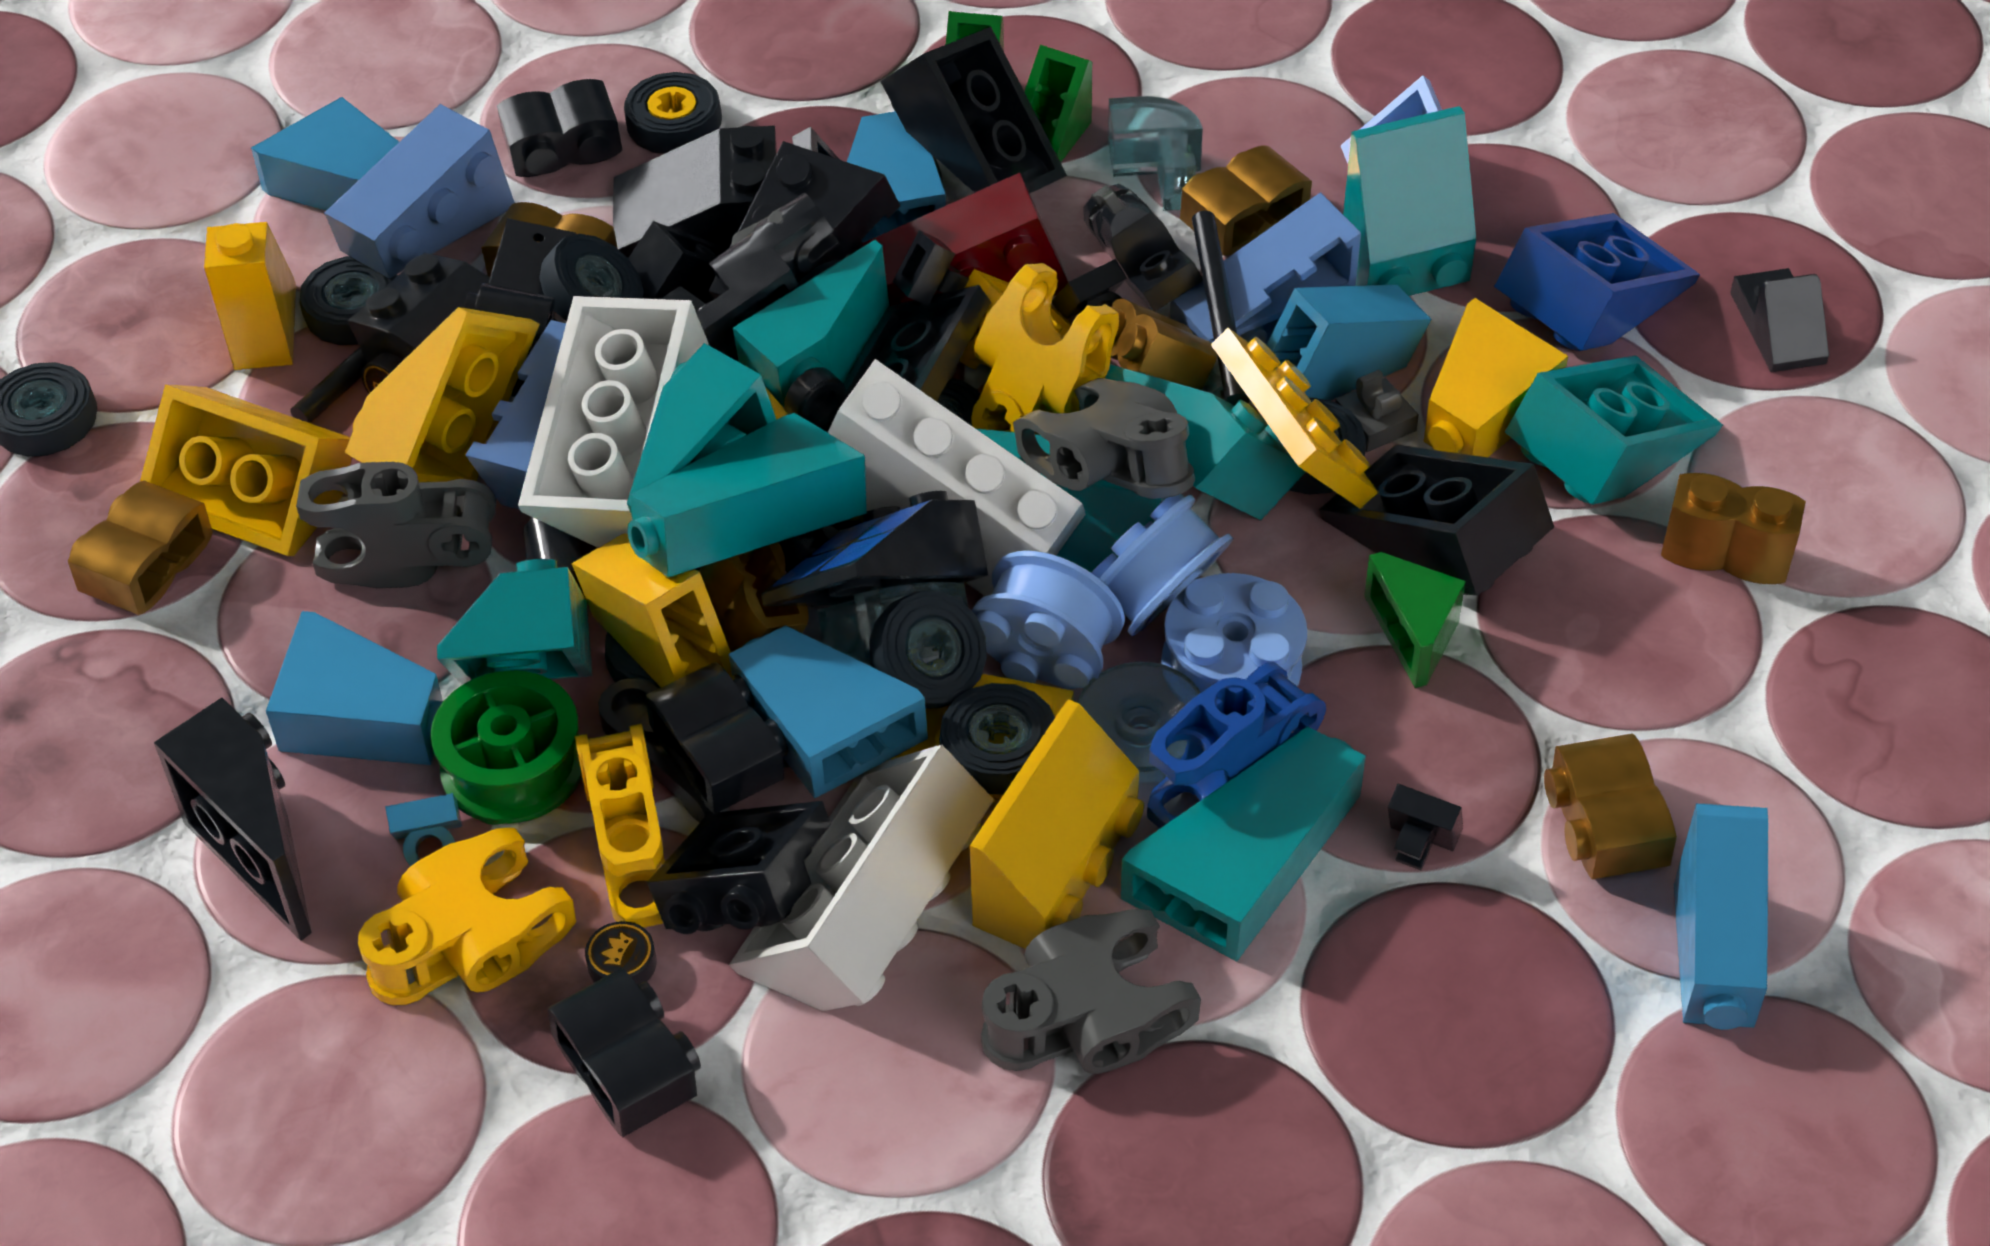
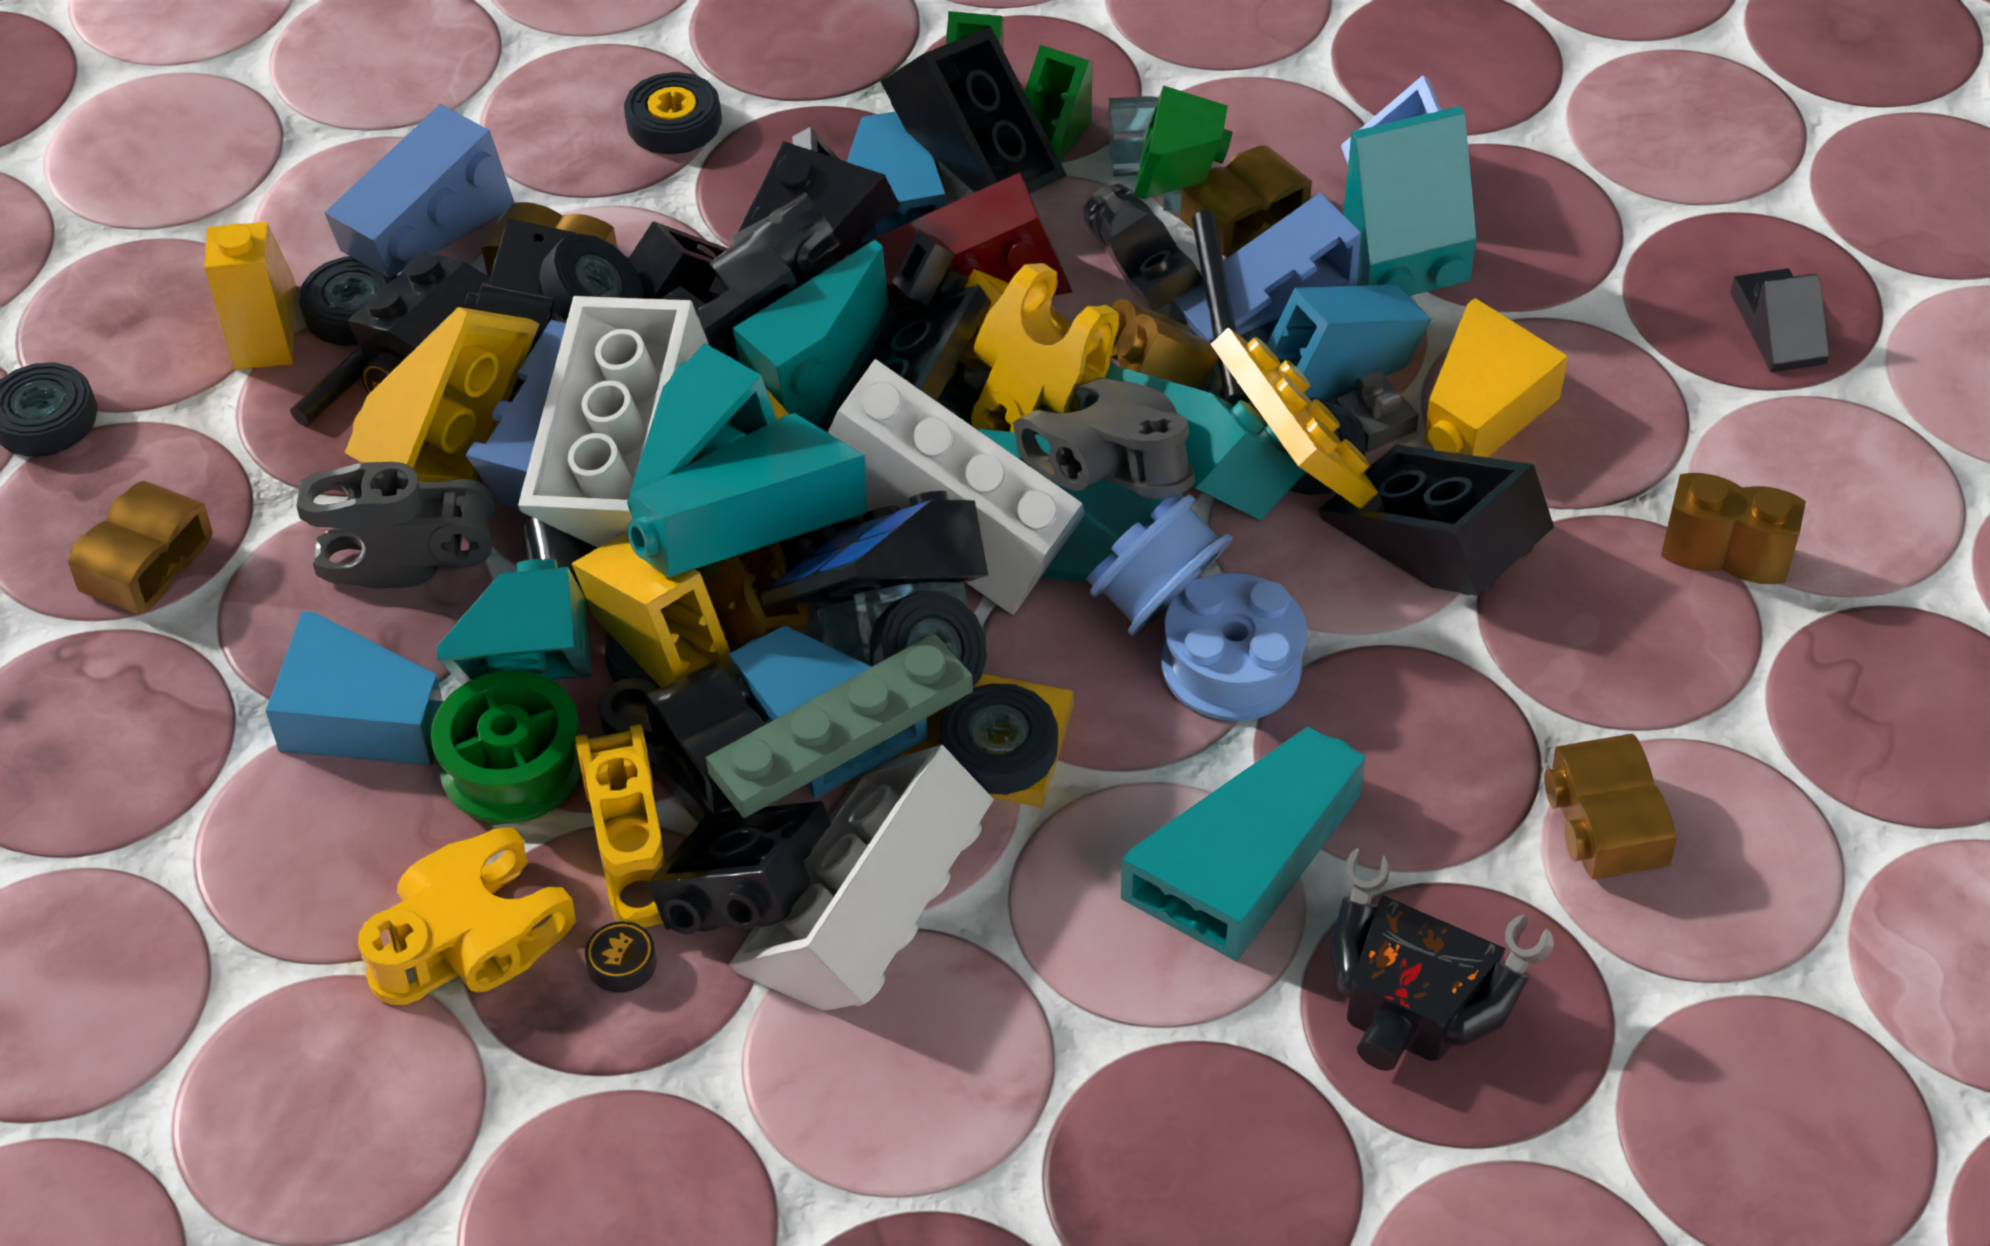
(235, 804): black slope -> none
(241, 463): yellow slope -> none
(321, 155): dark azure slope -> none
(423, 820): dark azure tile -> none
(559, 127): black brick -> none
(625, 1050): black brick -> none
(696, 187): slope -> none
(815, 396): black tile -> none
(839, 725): none -> sand green plate
(1048, 619): light blue wheel -> none
(1053, 830): yellow slope -> none
(1079, 1000): dark grey piece -> none
(1090, 289): black tile -> none
(1135, 697): clear light blue dish -> none
(1181, 143): none -> green slope
(1228, 732): blue piece -> none
(1415, 611): green slope -> none
(1420, 978): none -> black torso
(1421, 823): black tile -> none
(1591, 278): blue slope -> none
(1608, 426): teal slope -> none
(1723, 916): dark azure slope -> none

